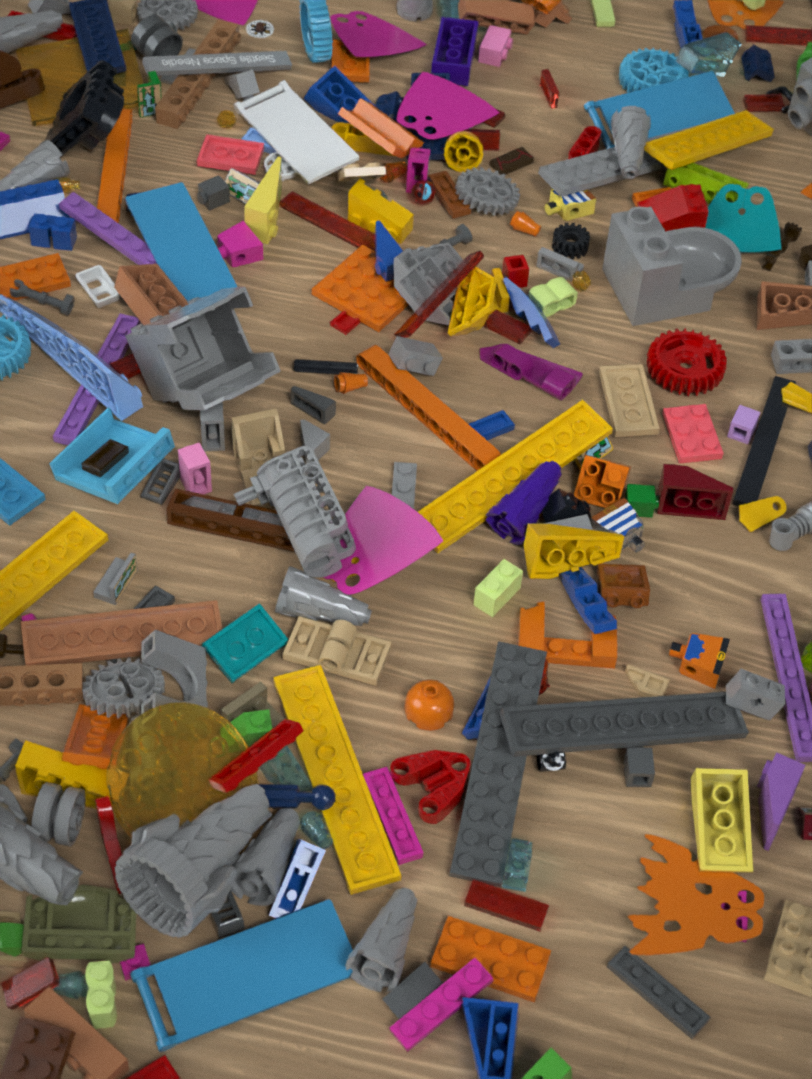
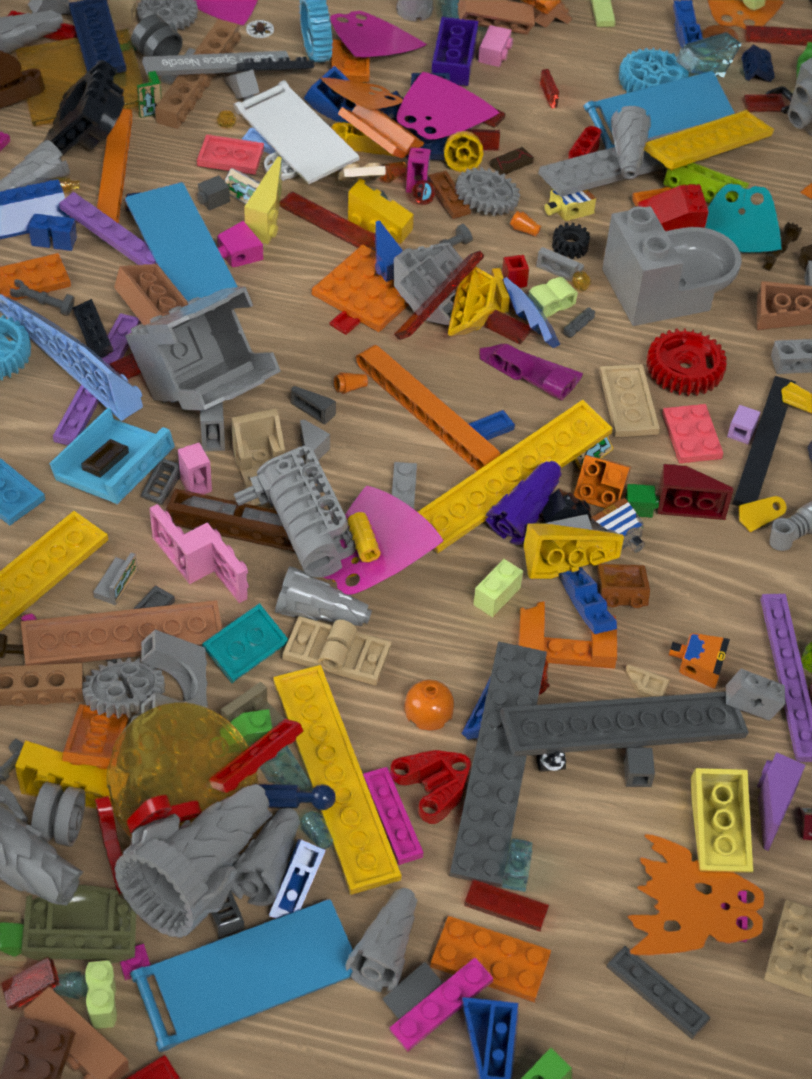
(93, 328): none -> black plate
(98, 273): white piece -> none
(160, 808): none -> red beam
(199, 553): none -> bright pink bracket
(268, 65): none -> black plate
(324, 367): black axle -> none
(359, 93): none -> orange piece
(363, 537): none -> yellow axle
(415, 356): light grey brick -> none
(579, 322): none -> dark grey axle

